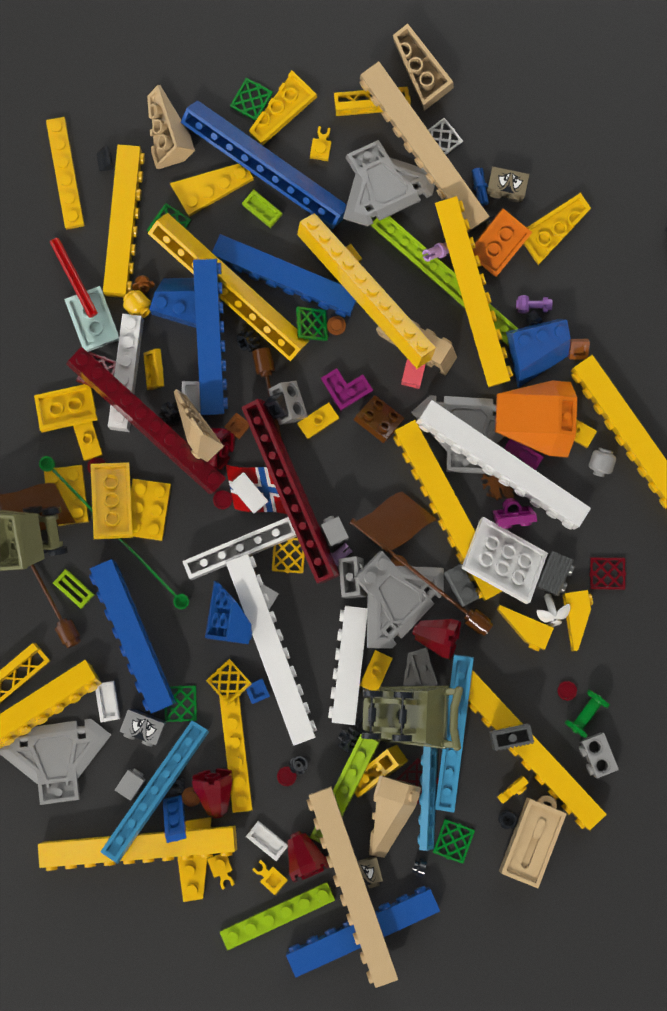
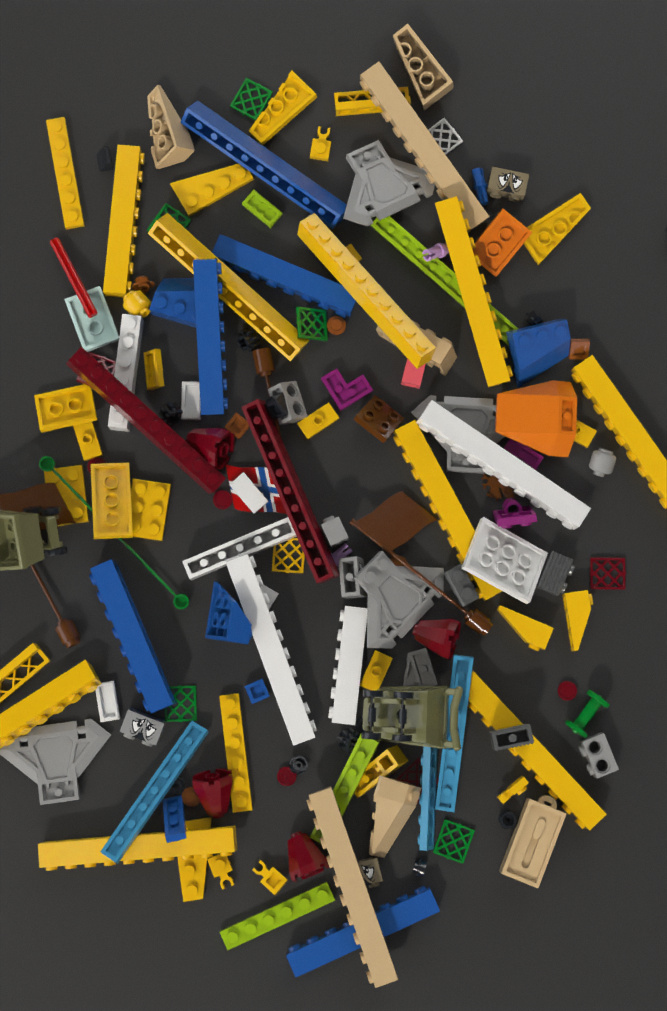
(69, 595): lime tile -> none
(130, 783): light grey brick -> none
(197, 431): tan wedge -> none
(237, 692): yellow window -> none
(267, 840): white tile -> none
(523, 304): medium lavender bar -> none
(552, 615): white plant -> none

